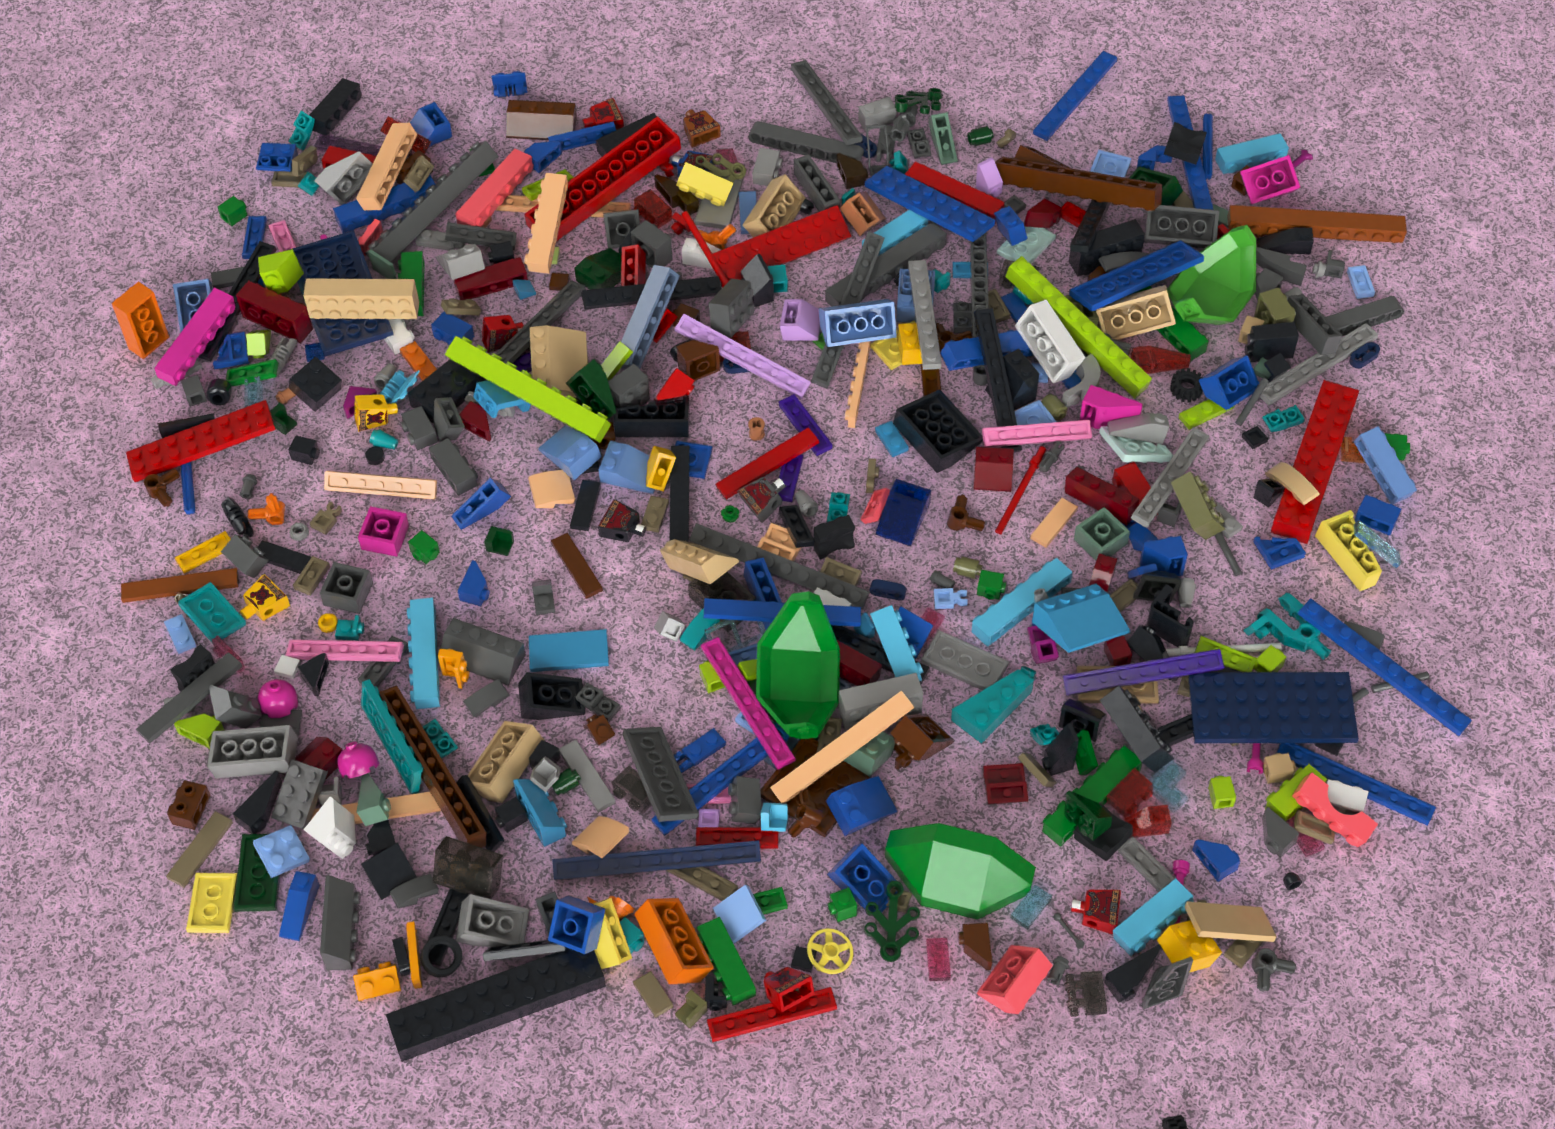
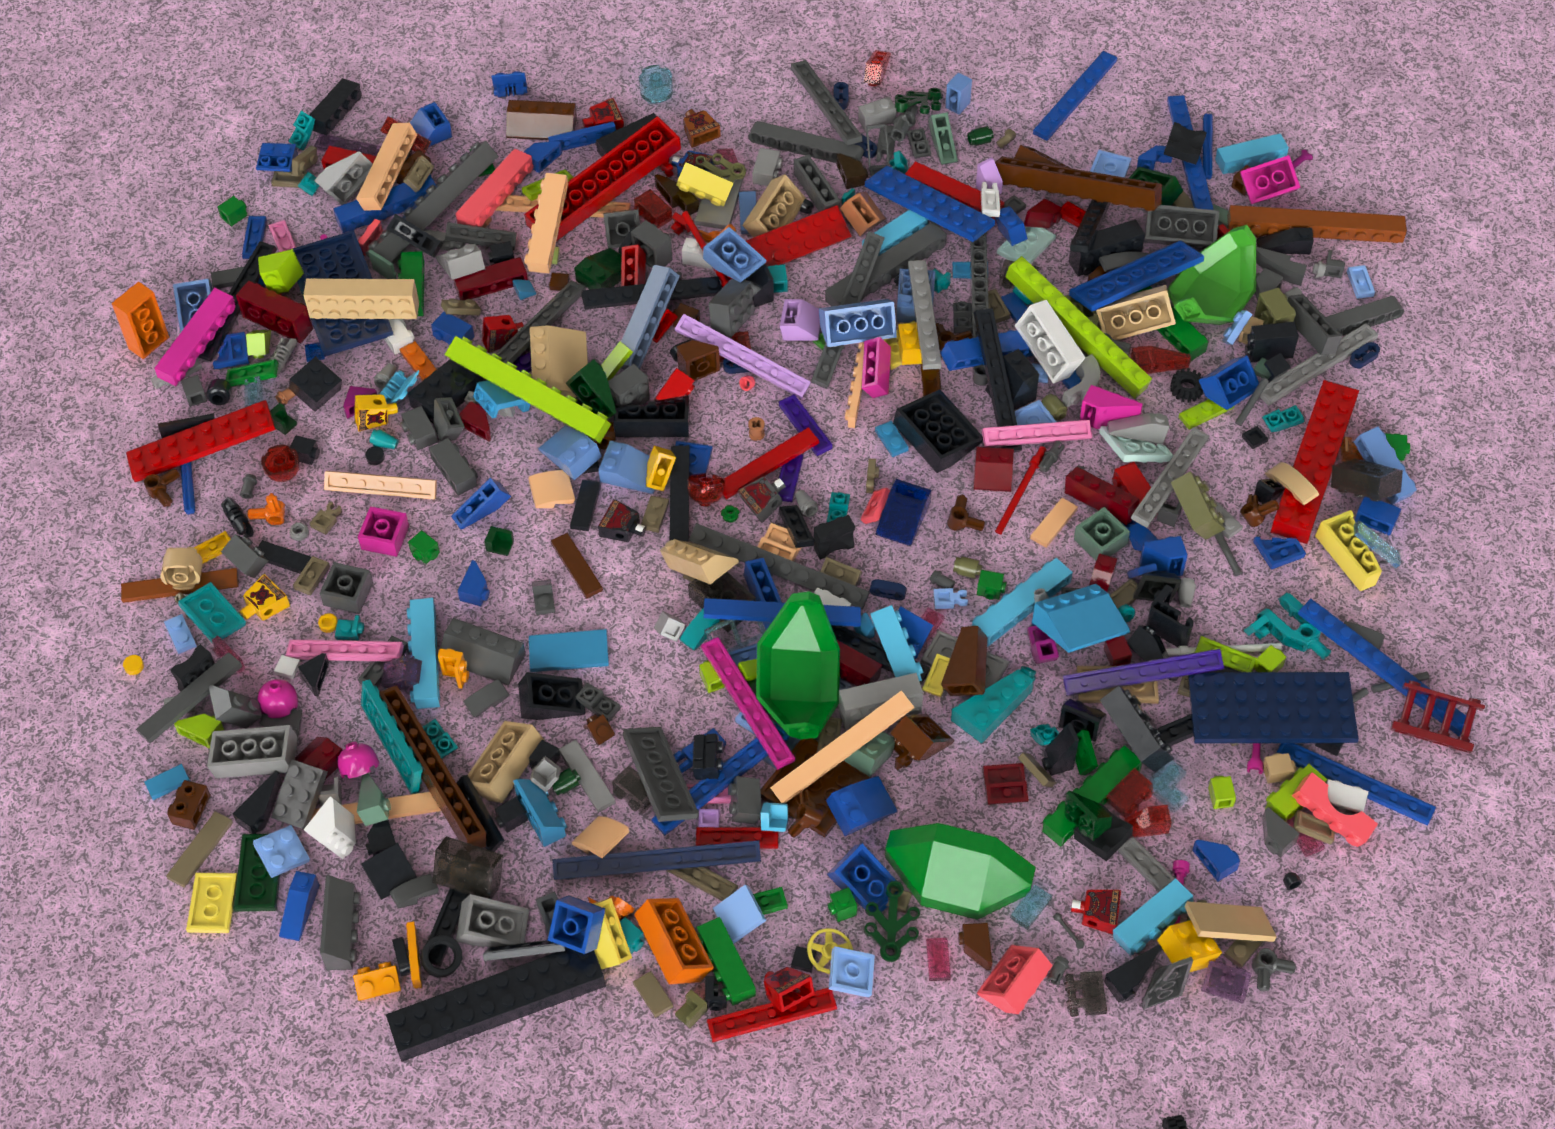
(133, 664): none -> yellow tile
(166, 781): none -> dark azure tile
(181, 568): none -> tan brick
(280, 463): none -> clear red cylinder
(401, 672): none -> clear purple brick
(414, 235): none -> black slope
(656, 84): none -> clear light blue brick
(705, 489): none -> clear red cylinder
(707, 756): none -> black brick
(732, 256): none -> medium blue slope
(744, 381): none -> coral hinge
(845, 95): none -> dark blue beam
(851, 972): none -> light blue plate
(876, 67): none -> clear red slope
(876, 367): none -> dark pink brick
(935, 676): none -> light yellow tile
(958, 93): none -> medium blue brick
(967, 664): none -> reddish brown slope
(990, 200): none -> white hinge
(1127, 612): none -> teal plate
(1215, 982): none -> clear purple brick
(1233, 332): none -> light blue plate
(1254, 512): none -> reddish brown axle
(1366, 479): none -> clear smoke brick
(1442, 737): none -> dark red fence

